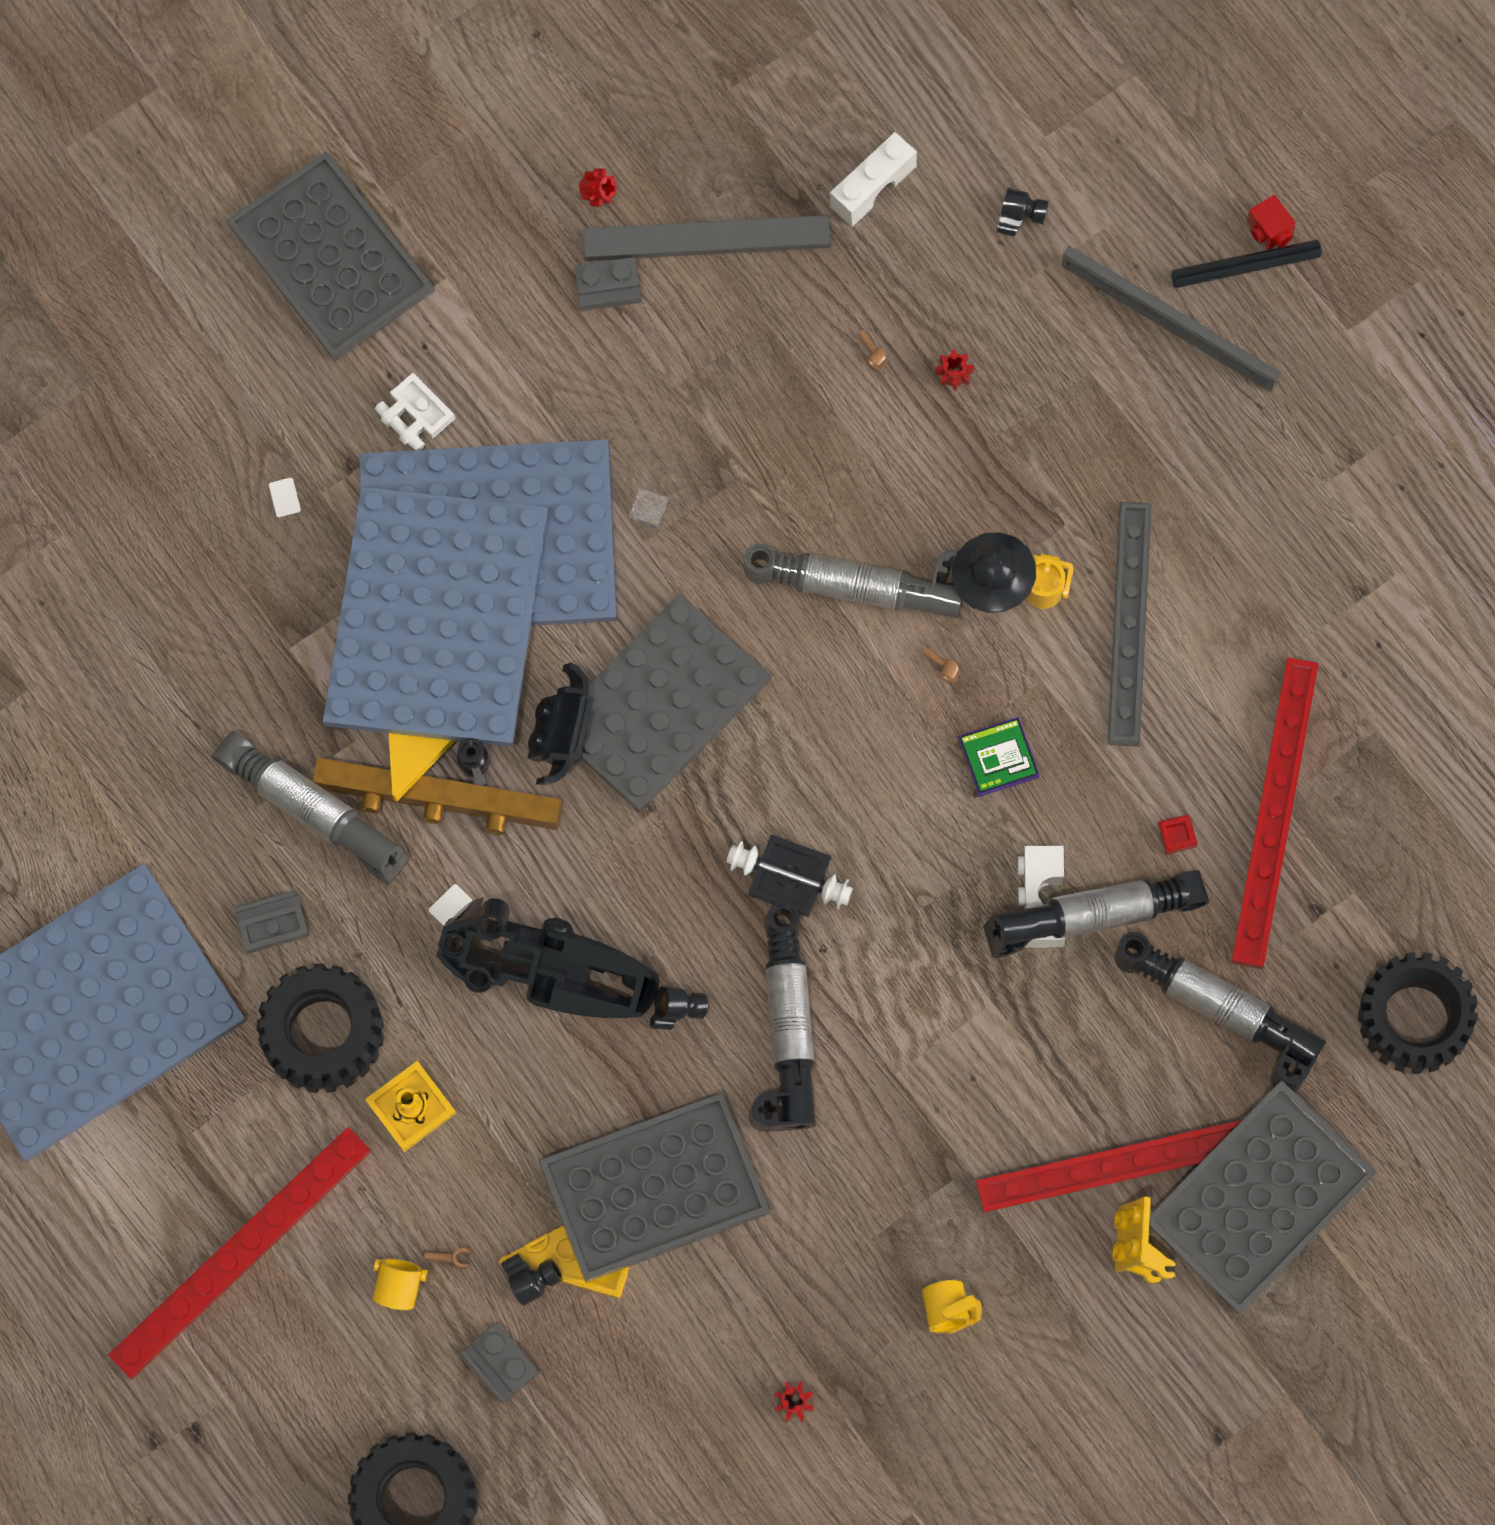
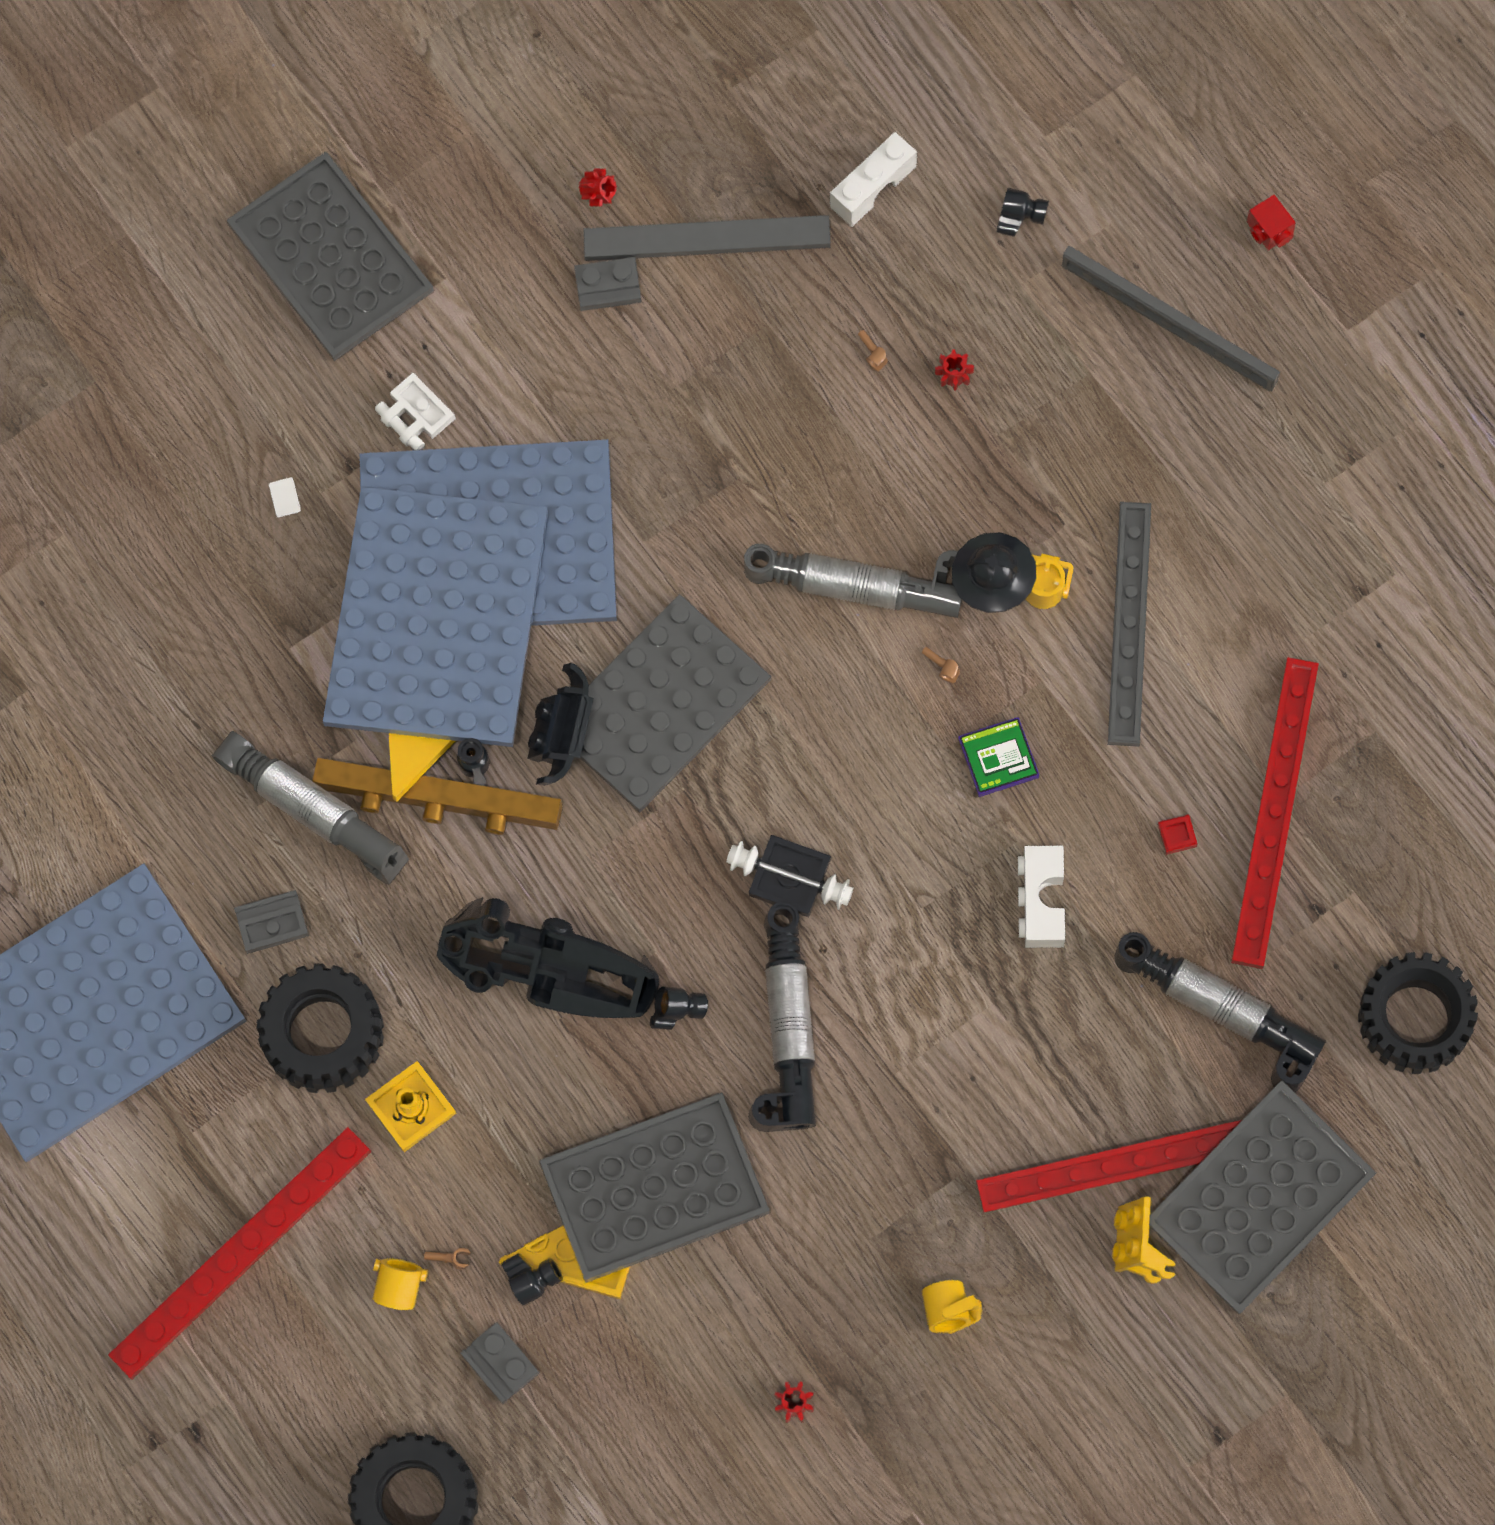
(449, 904): white sticker -> none
(649, 508): clear plate -> none
(1094, 911): piece -> none
(1246, 263): black axle -> none

